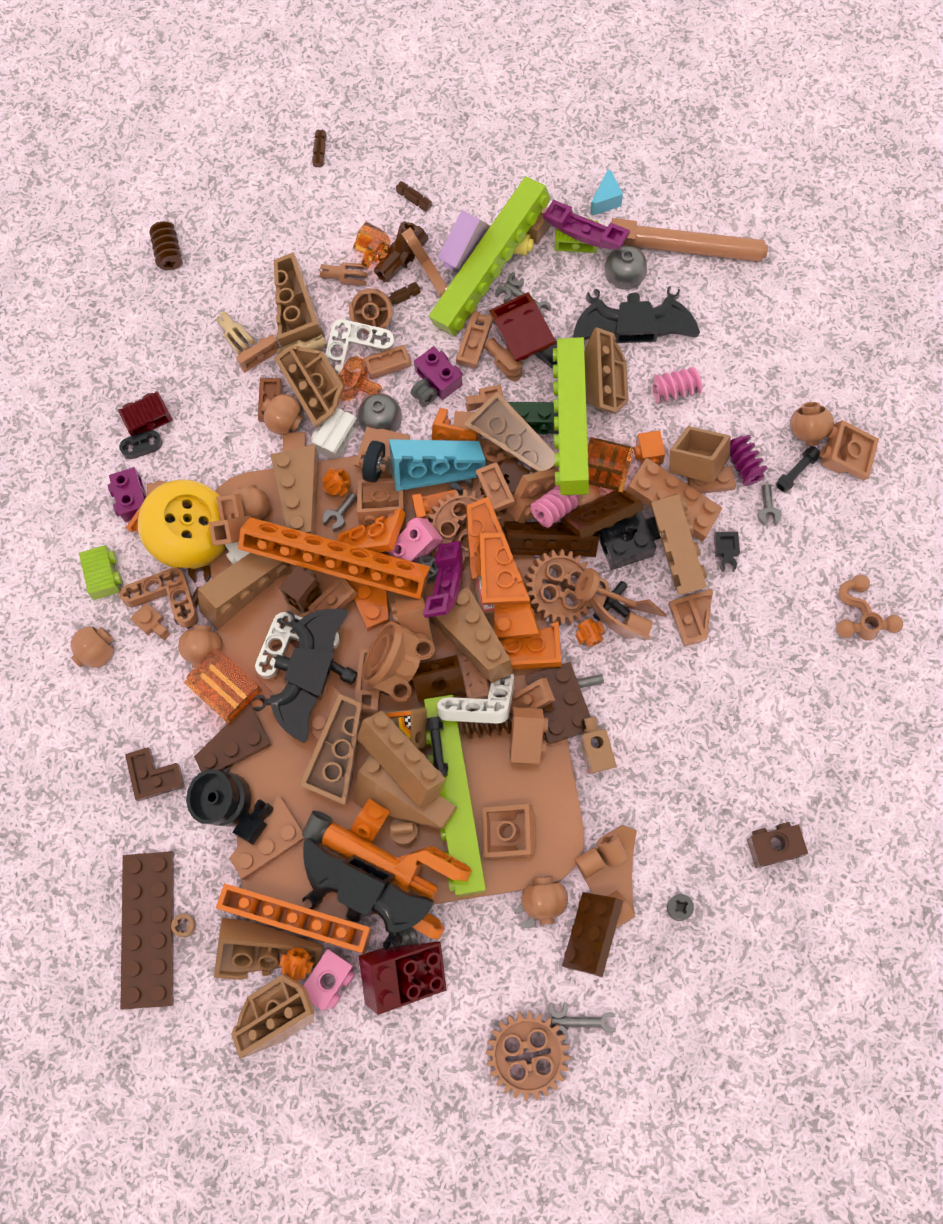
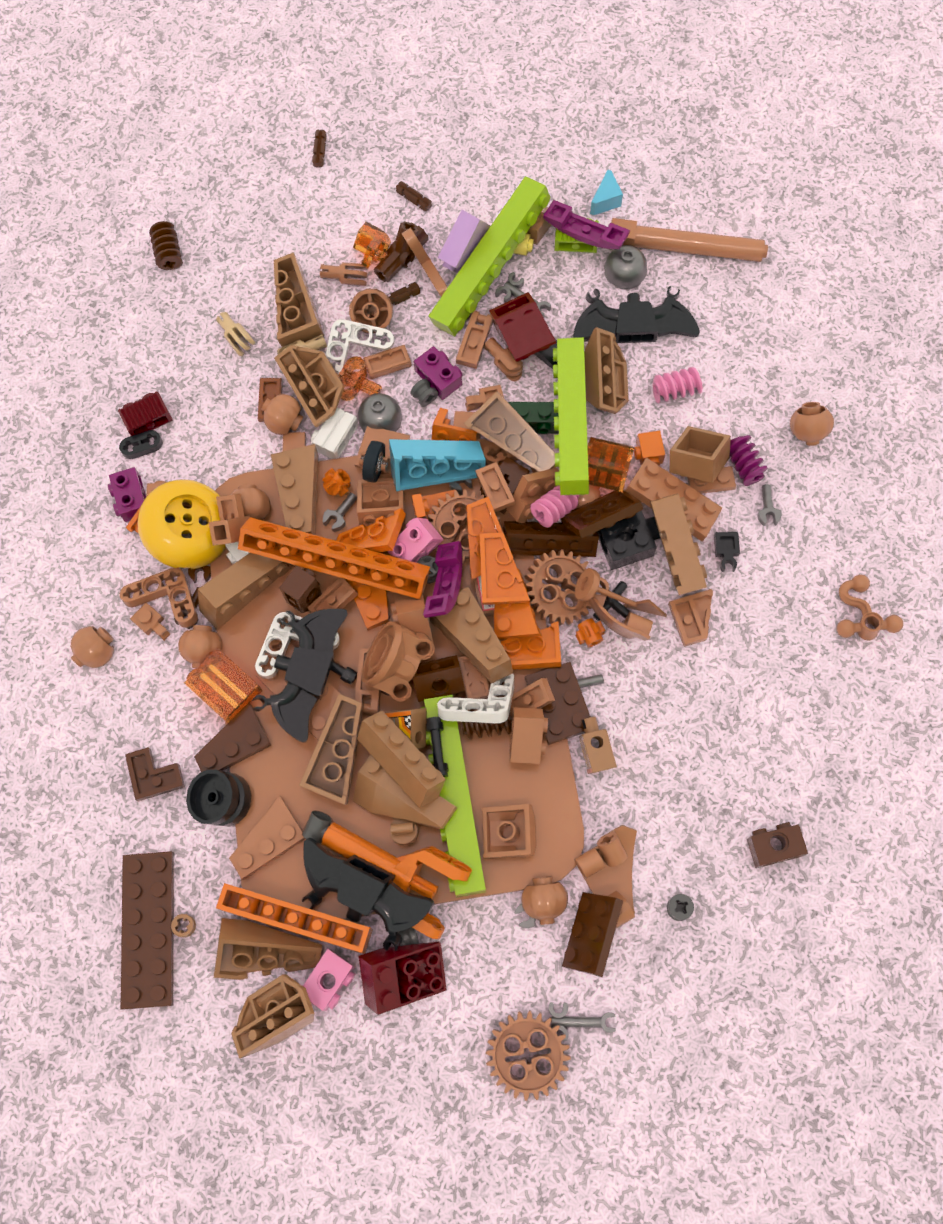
(100, 572): lime brick -> none
(252, 824): black plate -> none
(258, 353): nougat plate -> none
(296, 963): orange gear -> none
(370, 820): orange brick -> none
(786, 482): black bar -> none
(849, 450): nougat plate -> none

